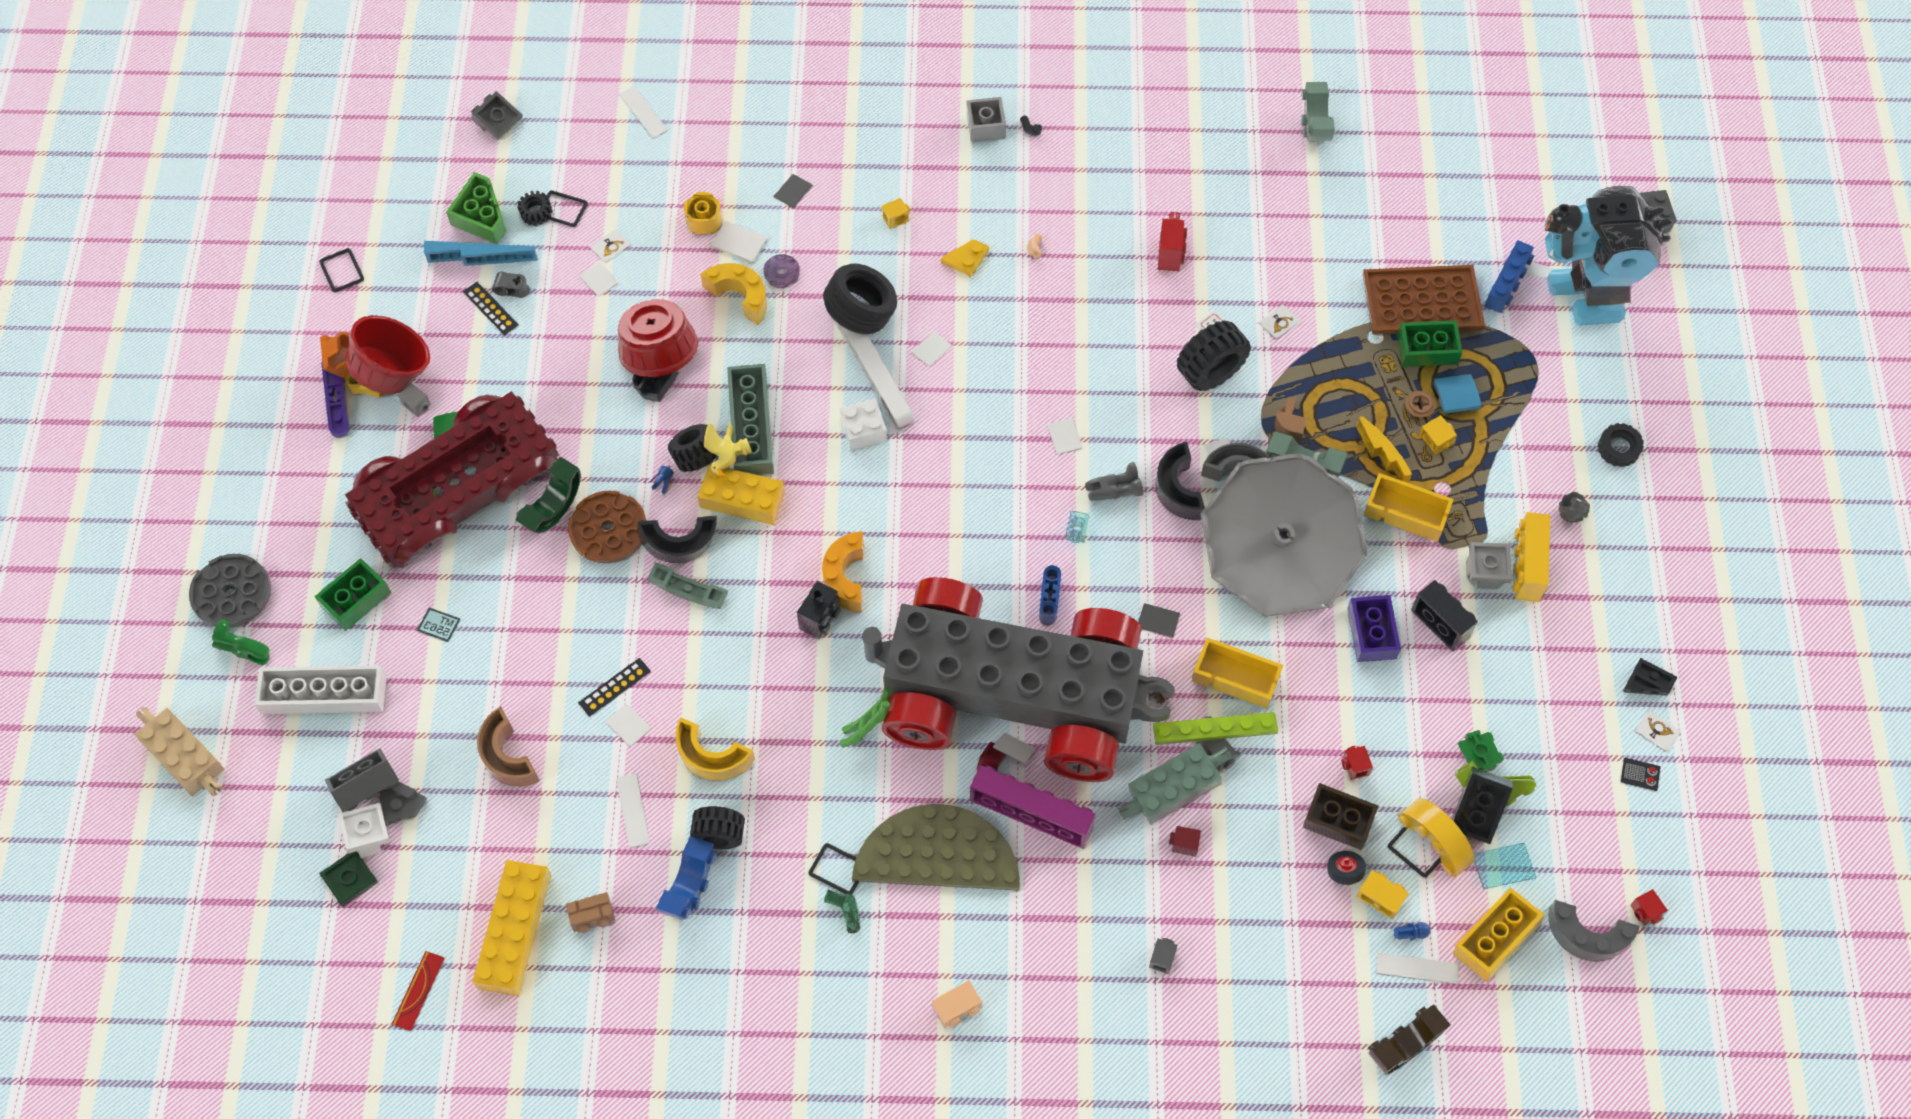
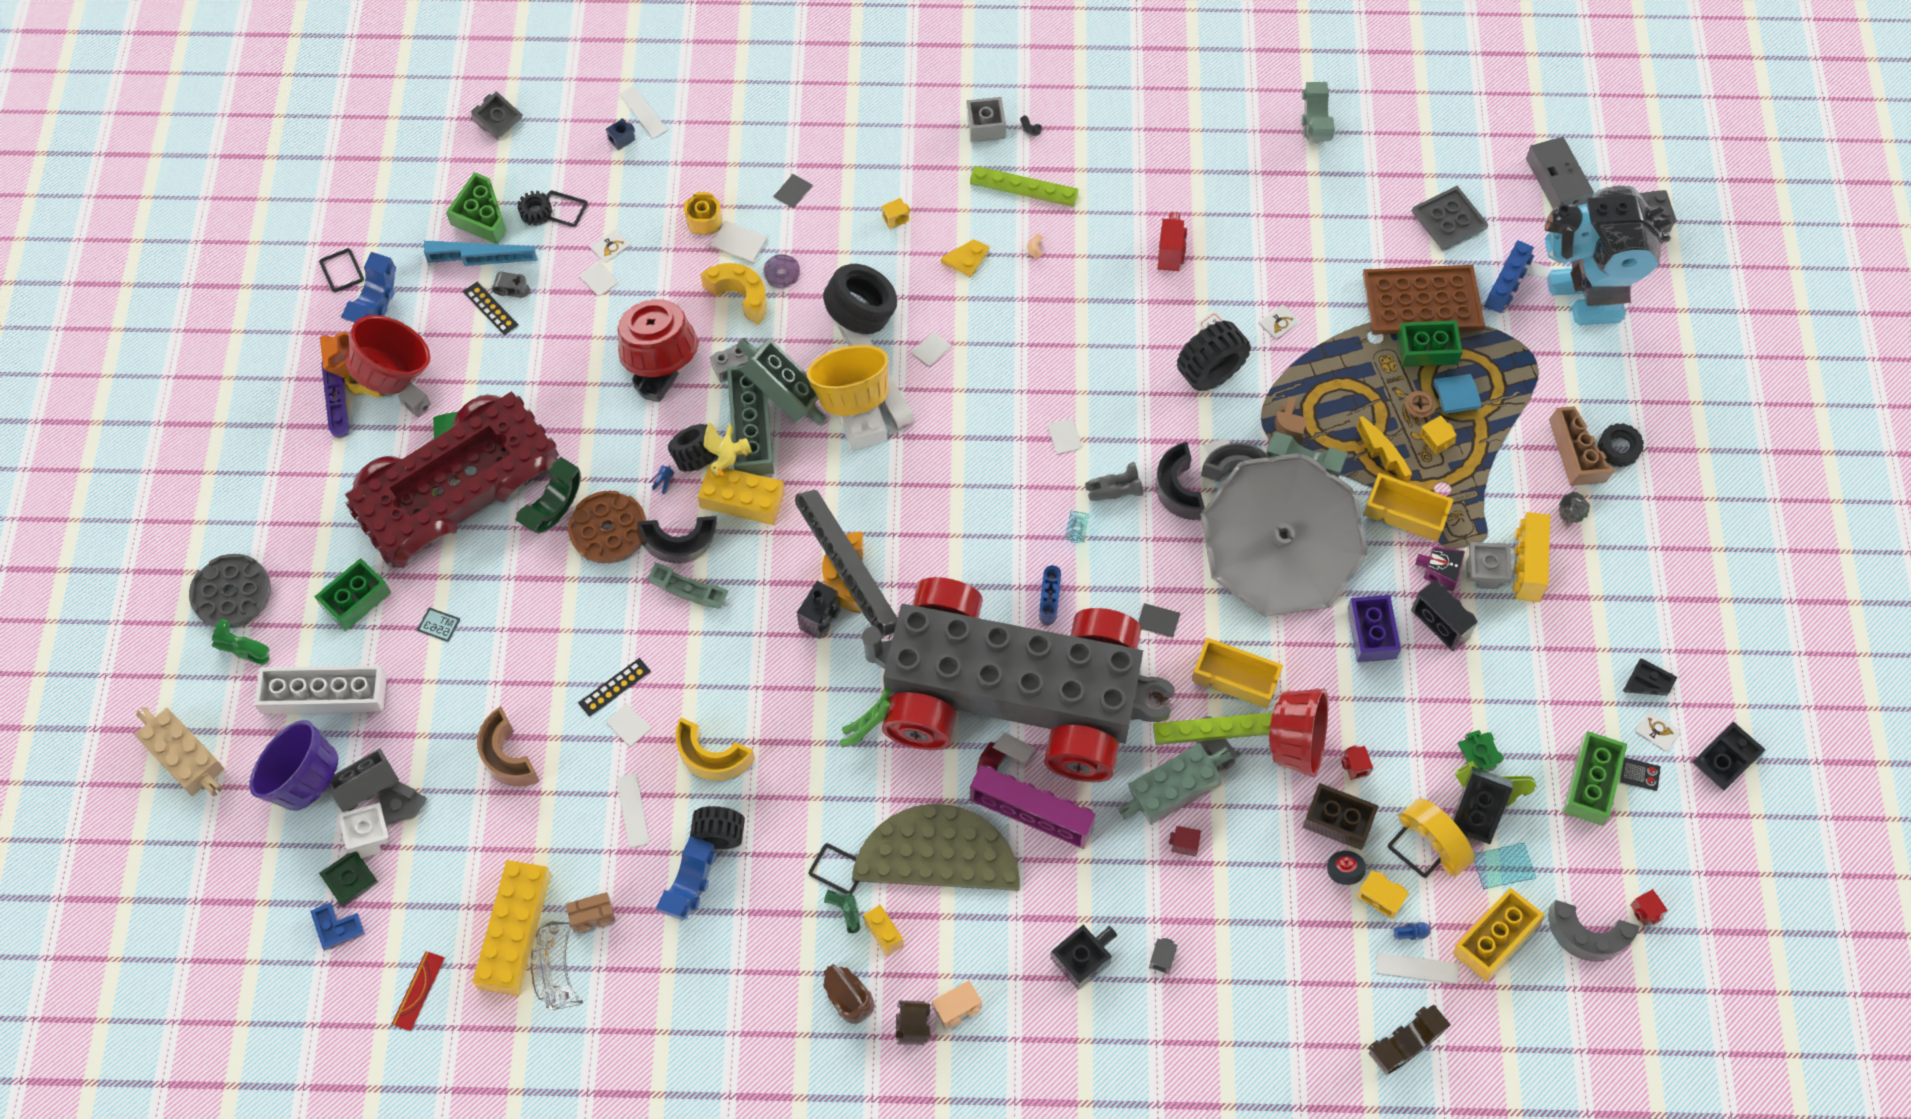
(294, 767): none -> dark purple piece
(334, 931): none -> blue plate
(376, 290): none -> blue brick
(550, 967): none -> clear windscreen
(620, 133): none -> dark blue brick
(722, 359): none -> light grey brick
(780, 380): none -> sand green brick
(846, 561): none -> dark grey beam
(848, 994): none -> reddish brown hair
(850, 379): none -> yellow piece
(883, 930): none -> yellow brick
(911, 1022): none -> dark brown brick
(1024, 186): none -> lime plate
(1083, 955): none -> black brick
(1299, 730): none -> red piece
(1442, 566): none -> torso
(1449, 217): none -> dark grey plate
(1559, 173): none -> dark grey brick
(1578, 449): none -> medium nougat wedge
(1595, 778): none -> bright green brick
(1729, 756): none -> black slope

